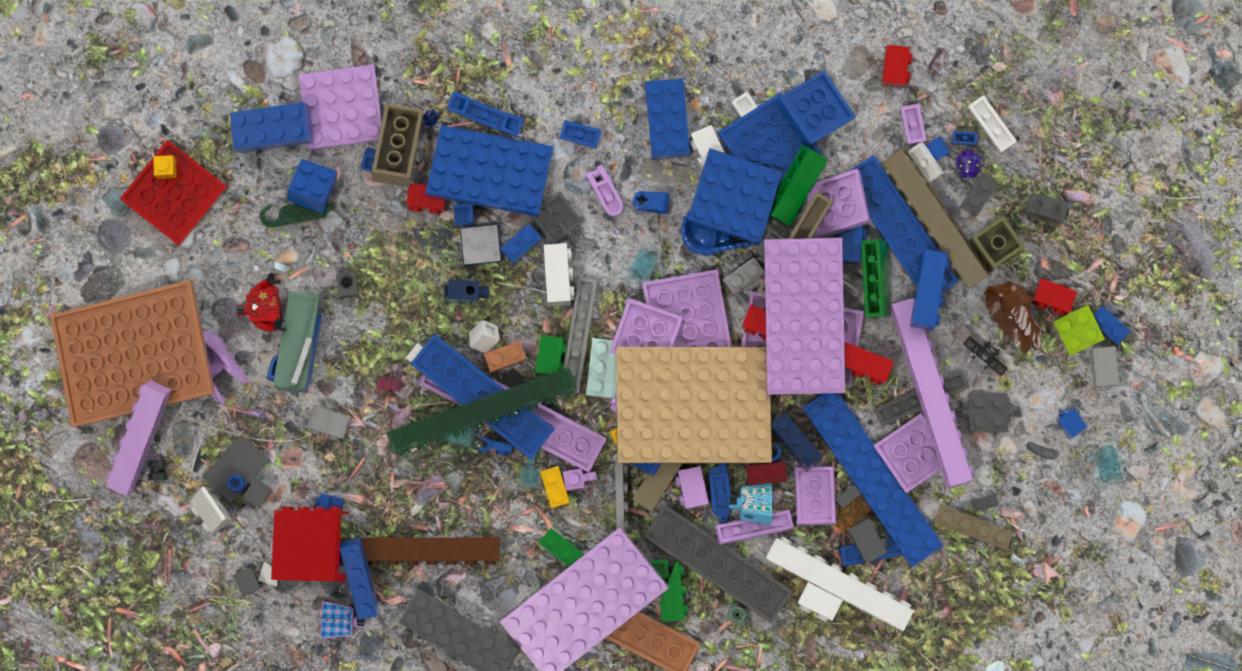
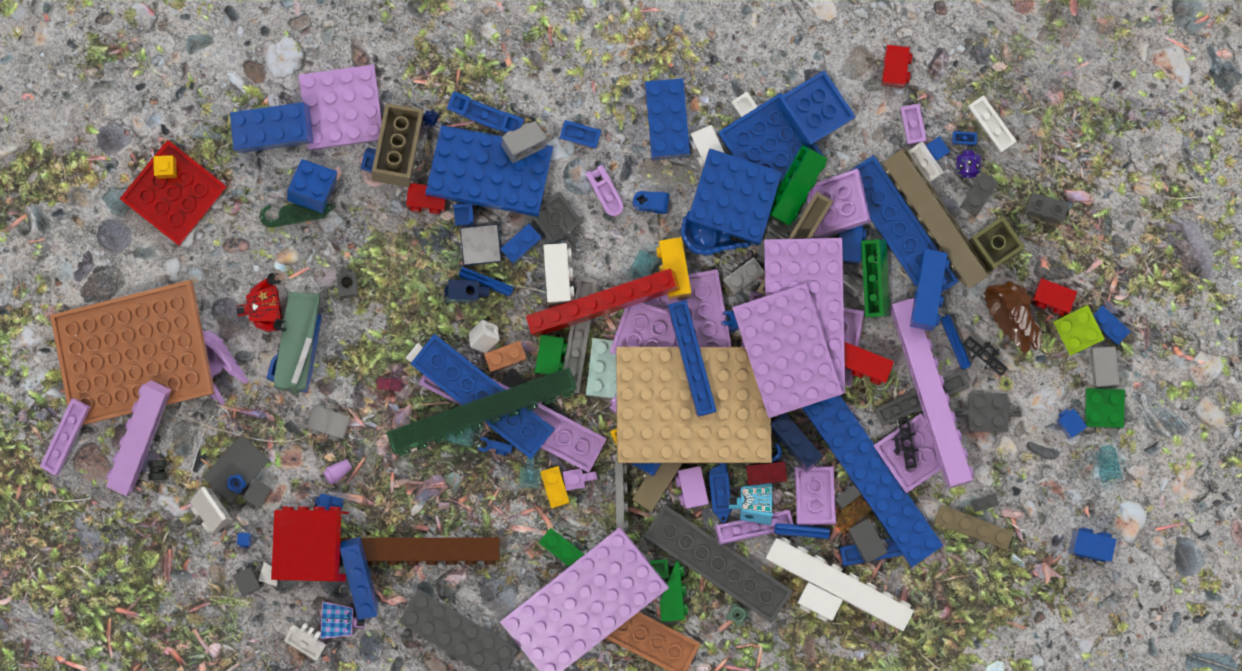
(65, 436): none -> lavender plate
(244, 540): none -> blue piece
(305, 641): none -> white hinge
(336, 471): none -> lavender cone
(486, 281): none -> blue axle
(523, 141): none -> light grey brick
(603, 302): none -> red brick
(673, 257): none -> yellow brick
(691, 358): none -> blue tile
(732, 323): none -> blue tile
(787, 350): none -> lavender plate
(801, 530): none -> blue axle
(905, 449): none -> black piece
(955, 342): none -> blue axle
(1092, 546): none -> blue brick
(1104, 408): none -> green plate

